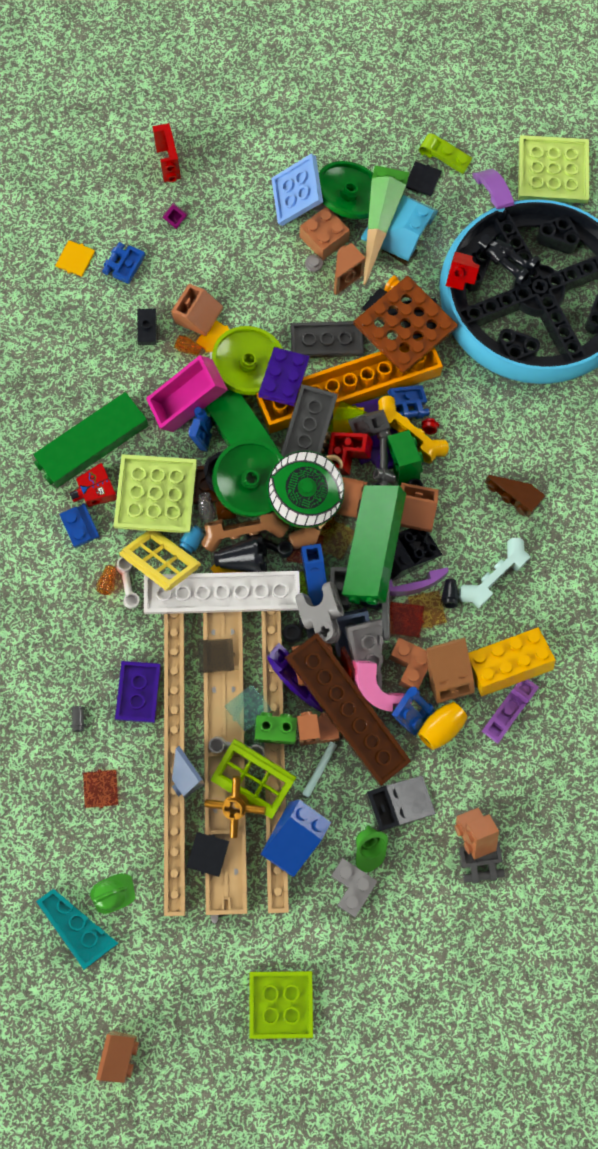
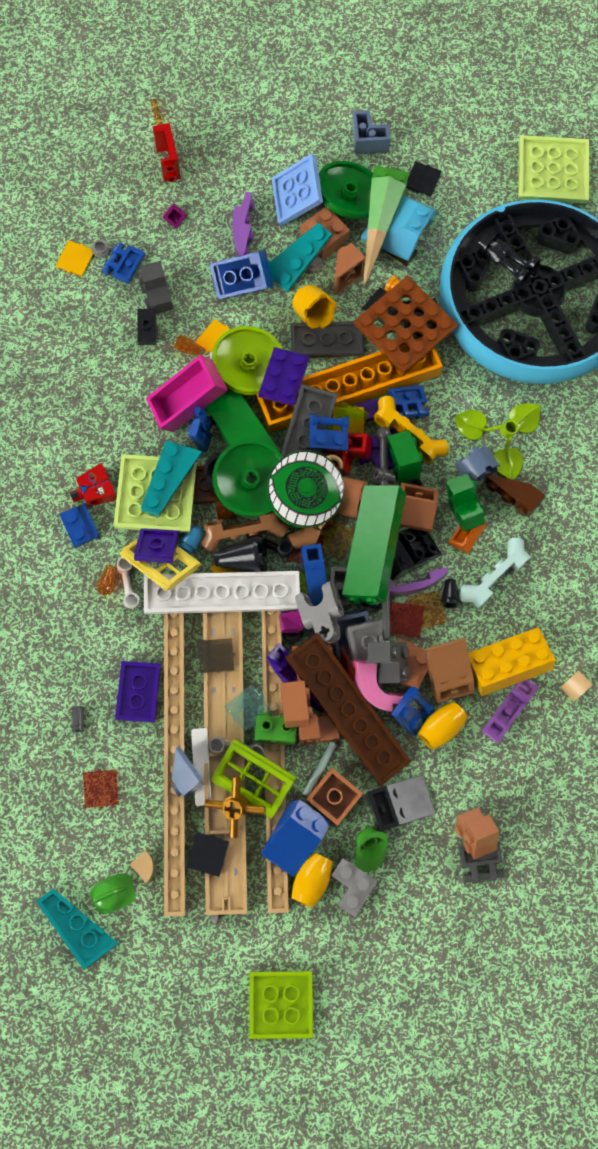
(90, 440): green brick -> none
(100, 248): none -> light grey plate
(117, 1057): nougat slope -> none
(144, 866): none -> tan brick
(154, 284): none -> dark grey brick
(156, 112): none -> clear orange bar
(156, 545): none -> dark purple plate
(169, 474): none -> teal wing
(196, 310): nougat slope -> none
(200, 757): none -> white sticker
(206, 509): clear cone -> none
(241, 225): none -> medium lavender slope
(241, 274): none -> blue slope
(291, 622): none -> magenta slope
(295, 259): none -> teal wing
(295, 704): none -> nougat brick
(312, 880): none -> yellow piece
(314, 306): none -> yellow cylinder
(328, 439): none -> blue plate
(334, 797): none -> nougat brick
(369, 137): none -> sand blue brick
(369, 422): dark grey slope -> none
(390, 660): none -> dark grey brick
(430, 426): red plate -> none
(445, 152): lime plate -> none
(462, 271): red brick -> none
(464, 502): none -> green brick
(465, 540): none -> orange slope
(478, 464): none -> sand blue brick
(496, 186): medium lavender slope -> none
(521, 418): none -> lime plant
(576, 685): none -> tan brick

